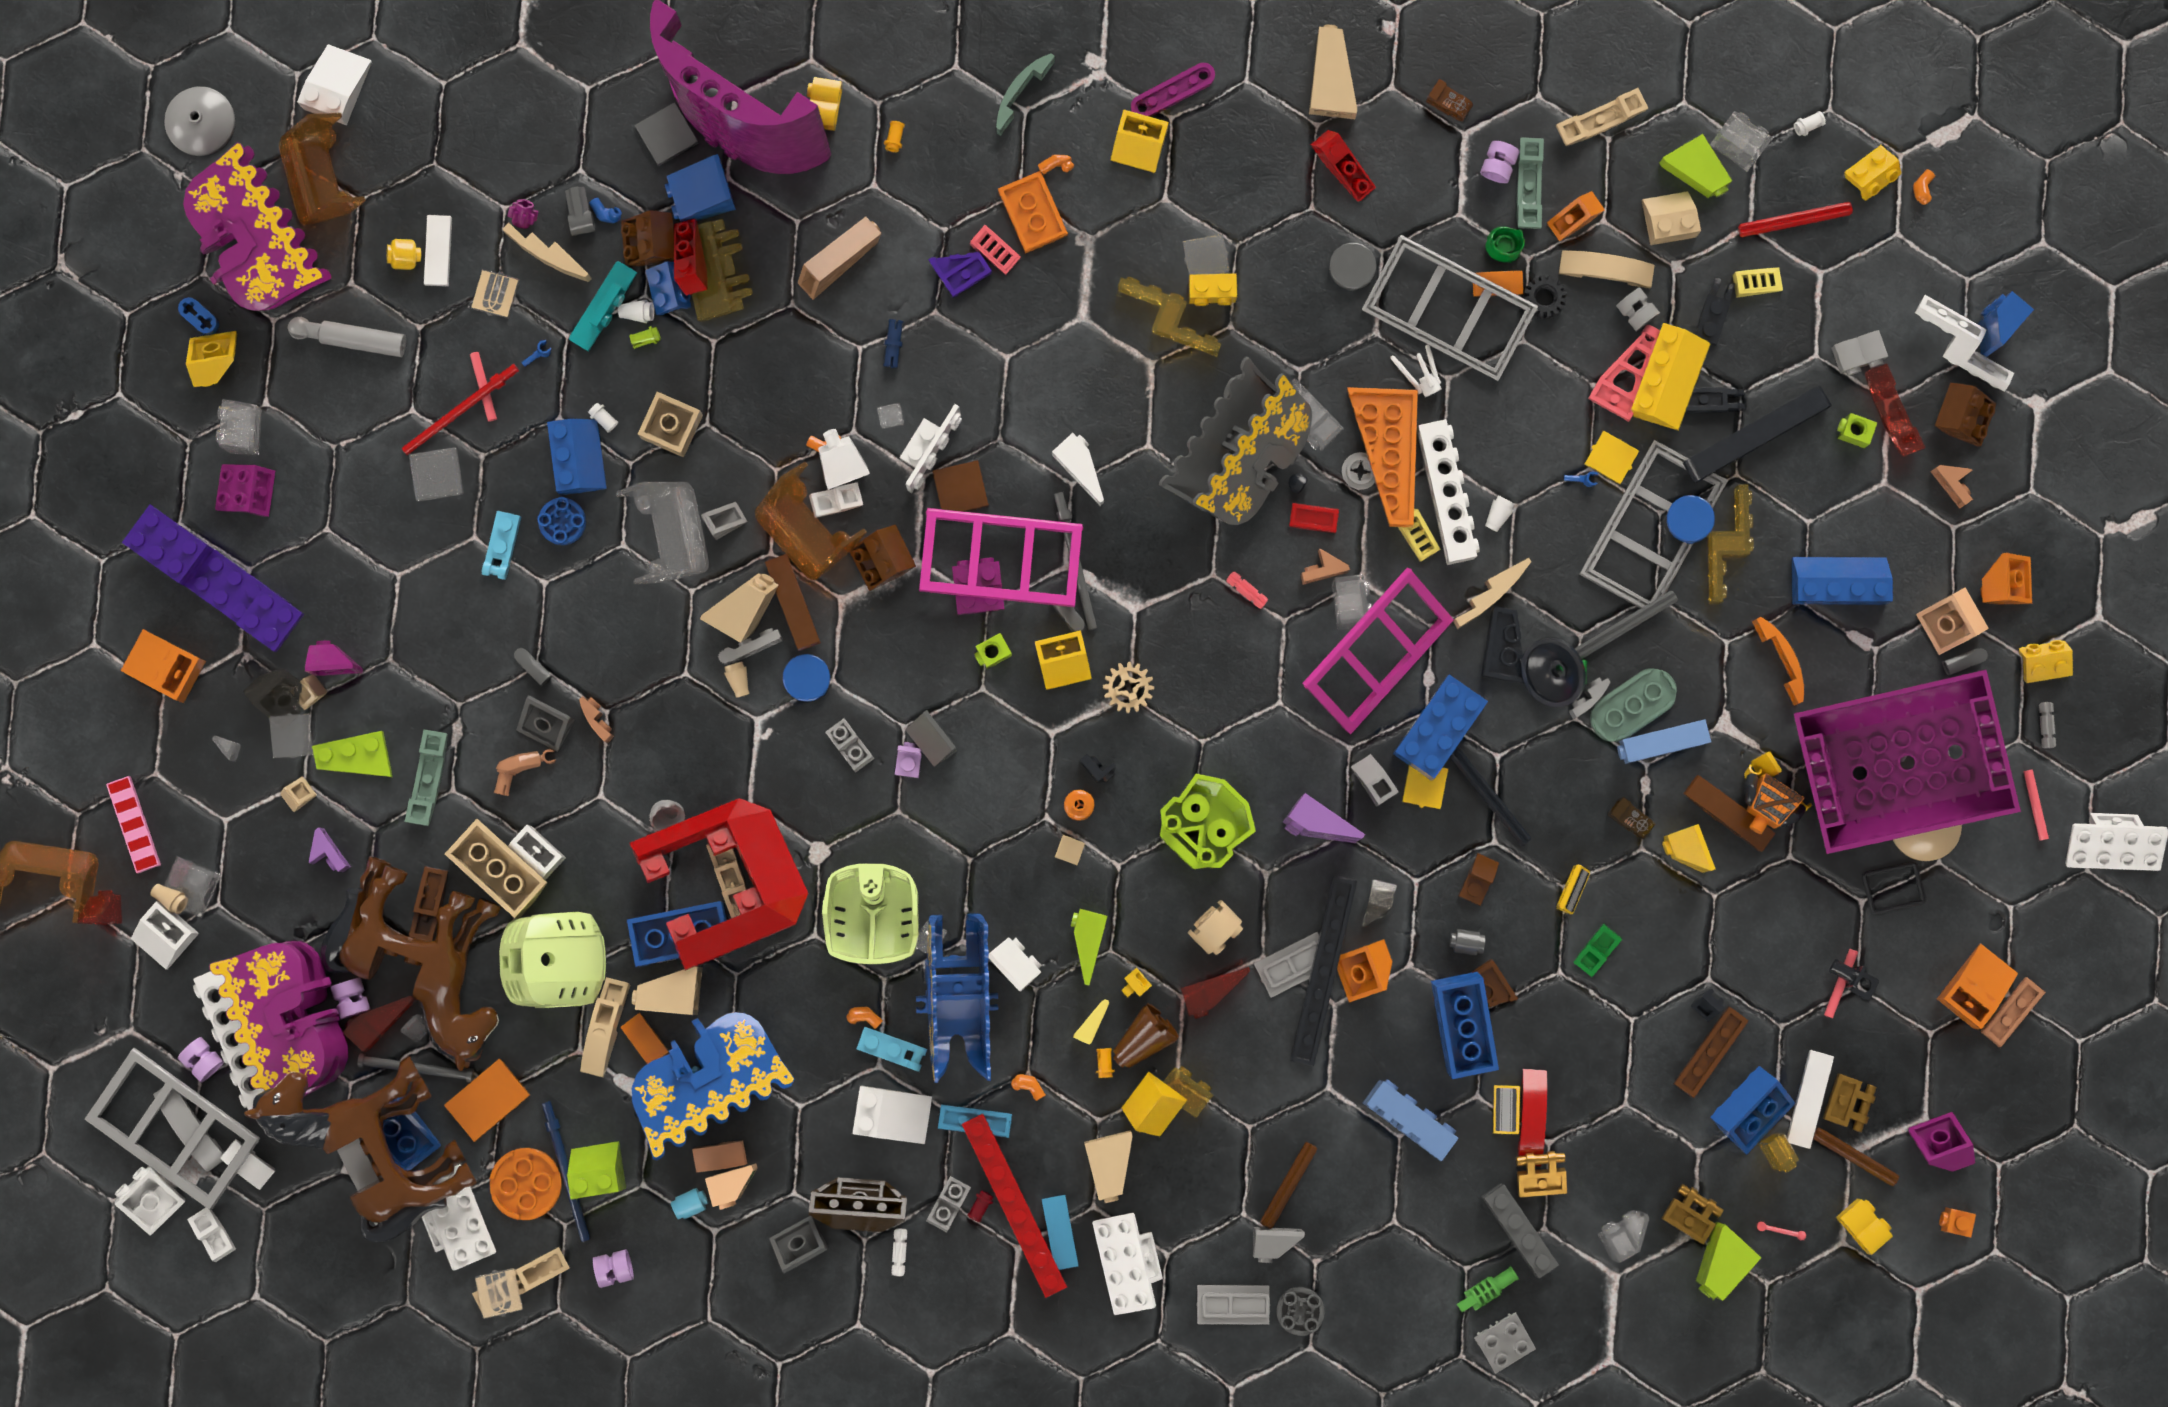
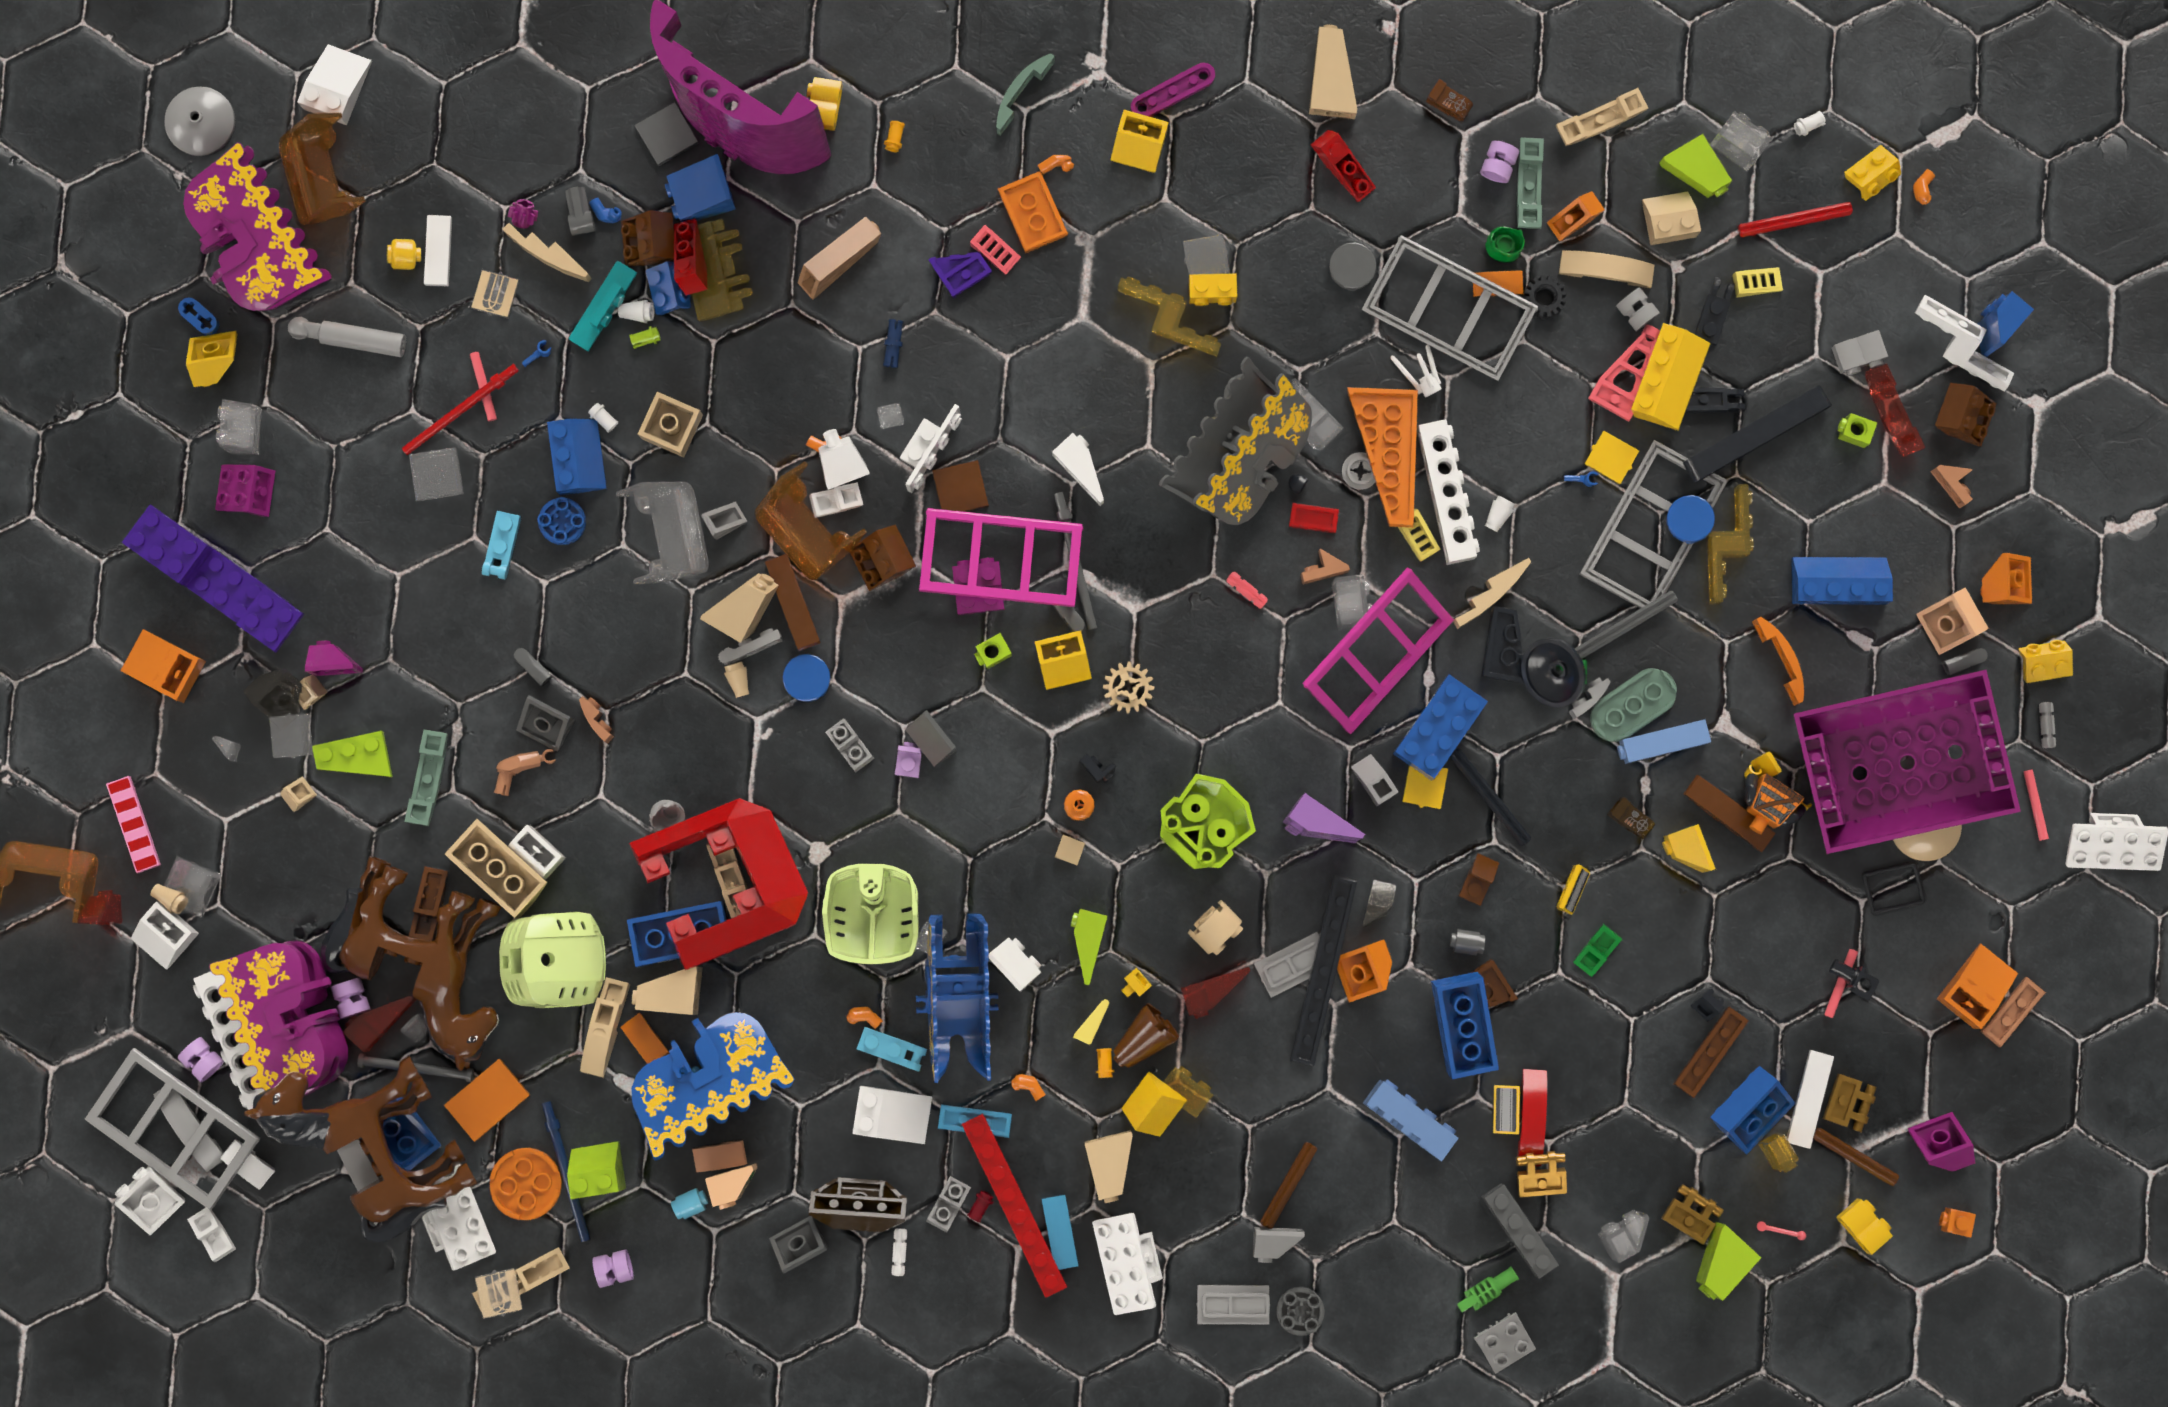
(324, 846): medium lavender slope -> none

